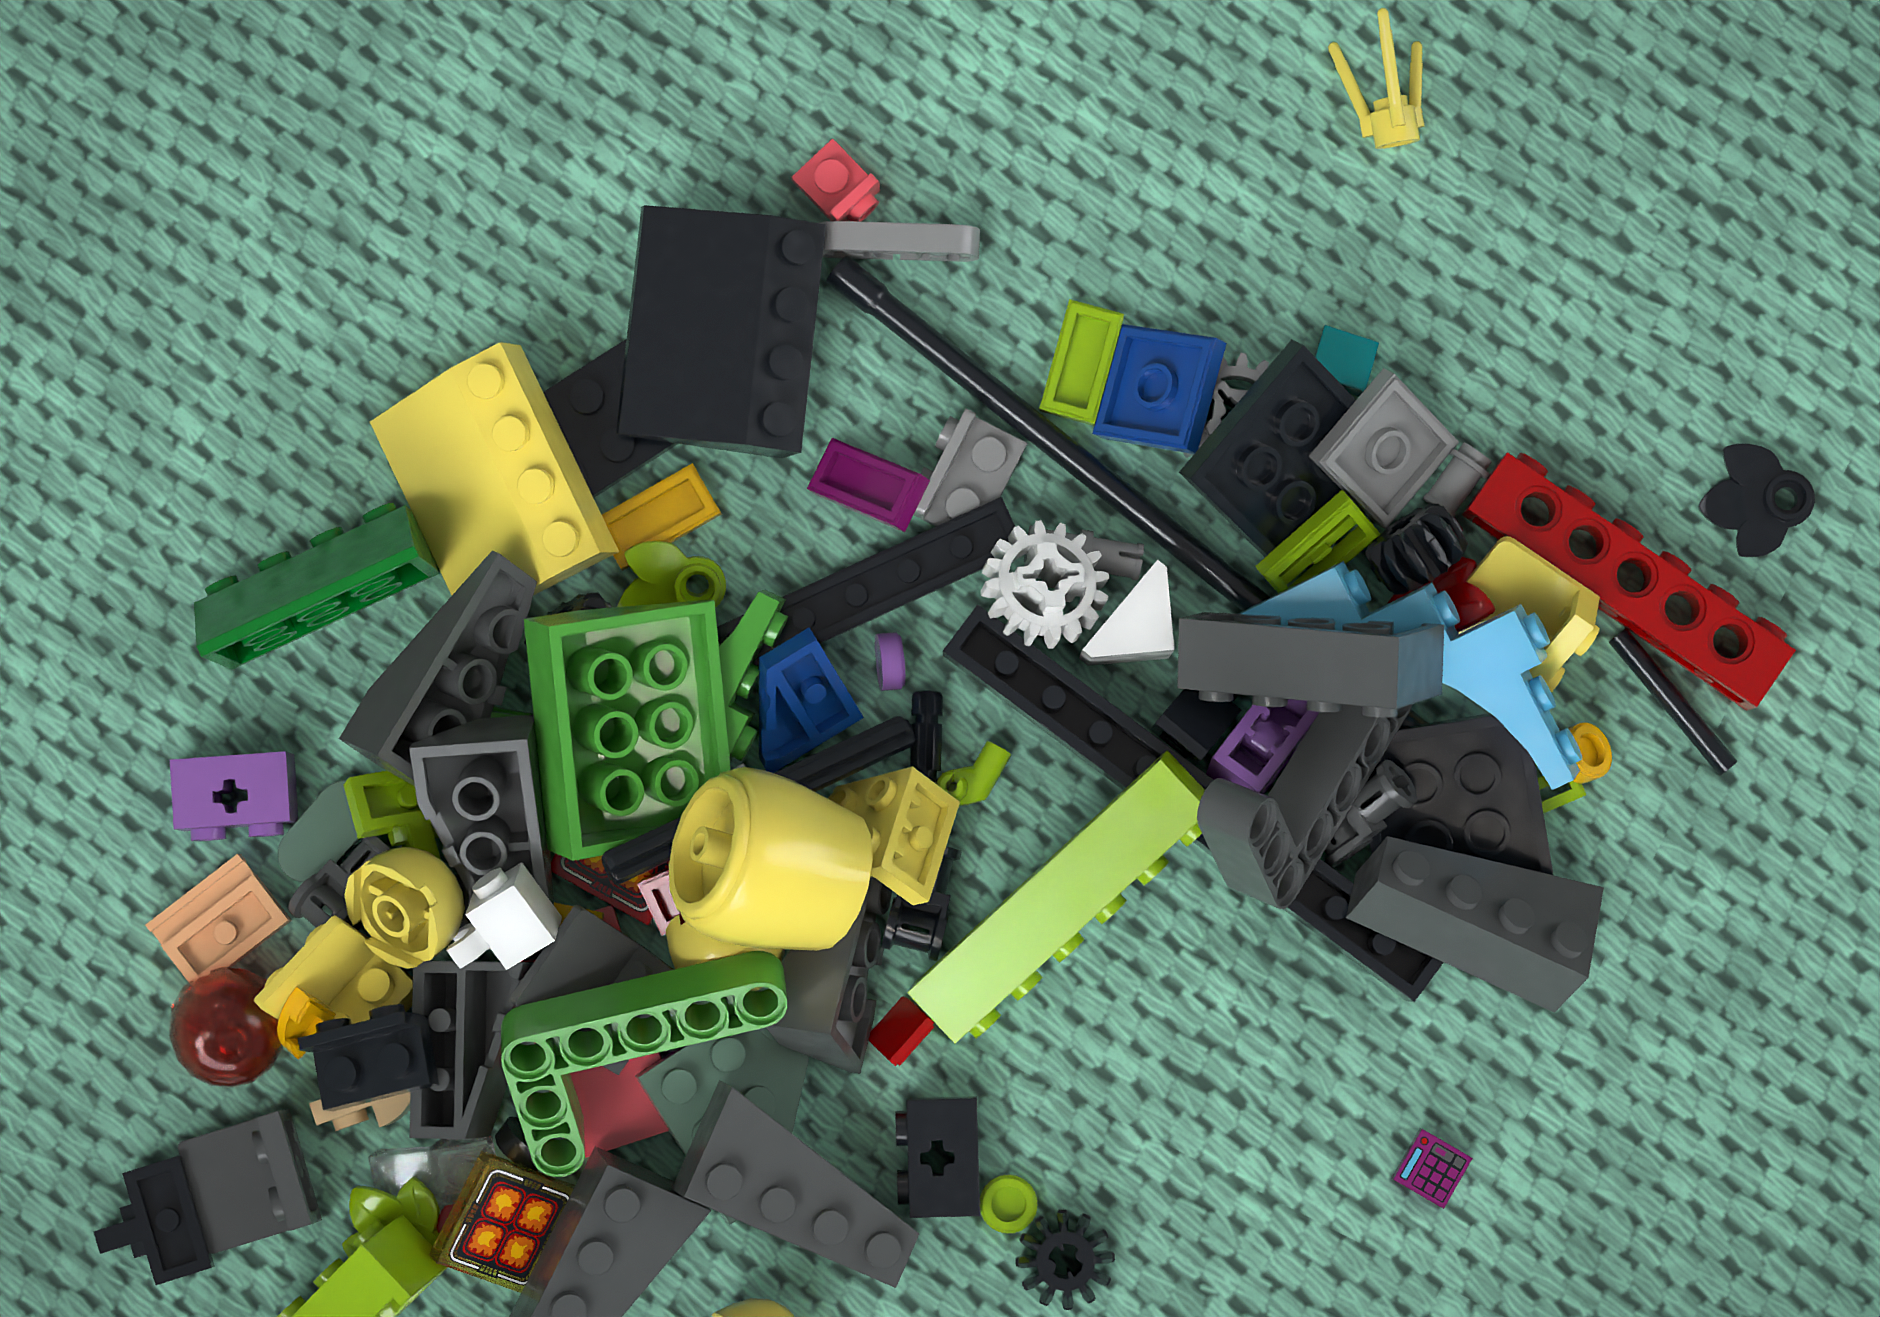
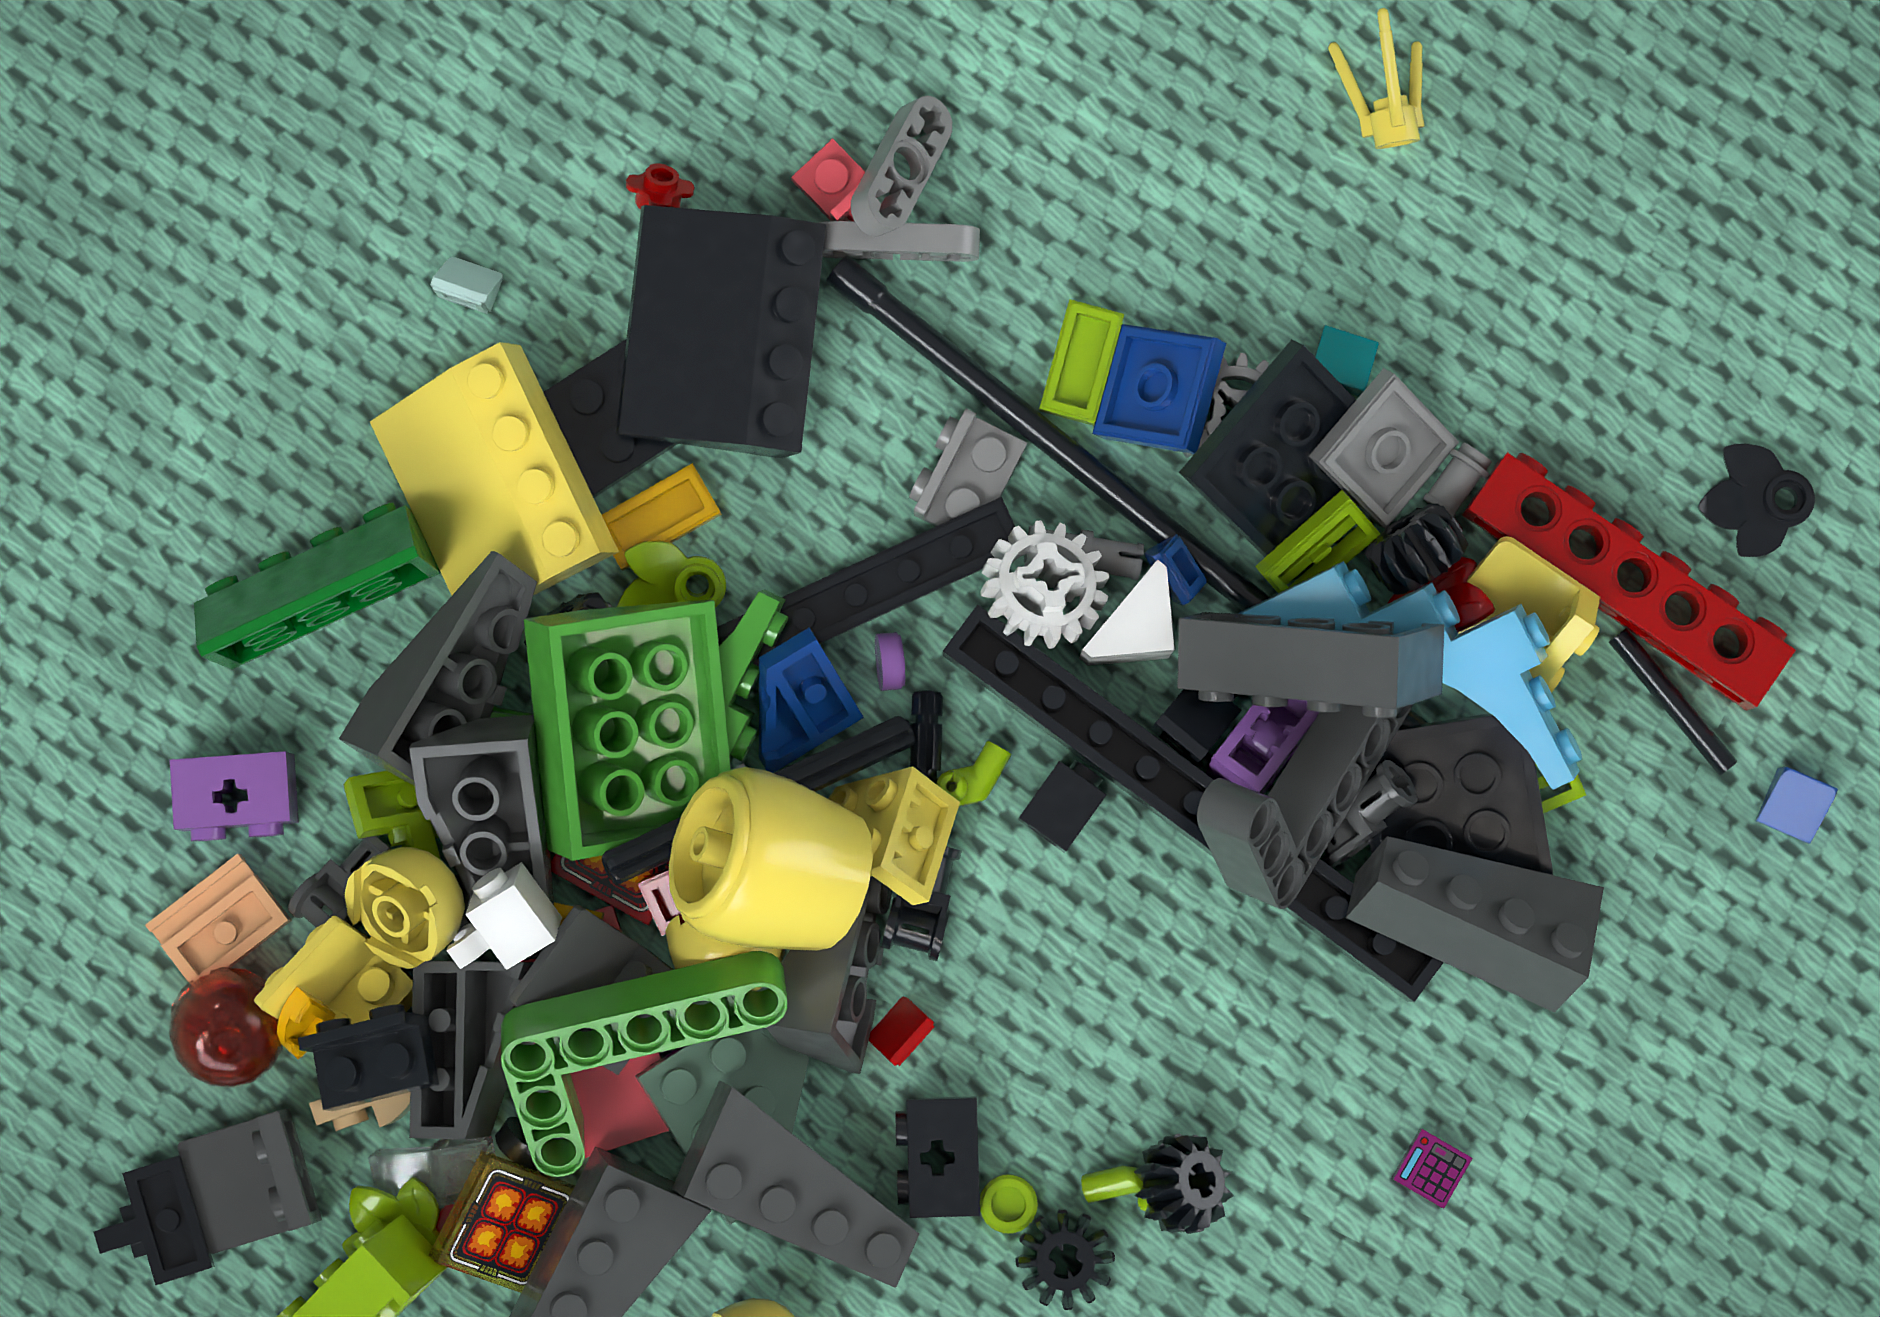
(318, 835): sand green tile -> none
(467, 284): none -> light aqua slope
(659, 187): none -> red plate
(868, 484): magenta tile -> none
(883, 177): none -> light grey beam
(1060, 899): lime brick -> none
(1064, 804): none -> black brick
(1112, 1184): none -> lime arm
(1183, 573): none -> blue slope
(1183, 1183): none -> black gear
(1594, 750): yellow tile -> none
(1796, 804): none -> slope

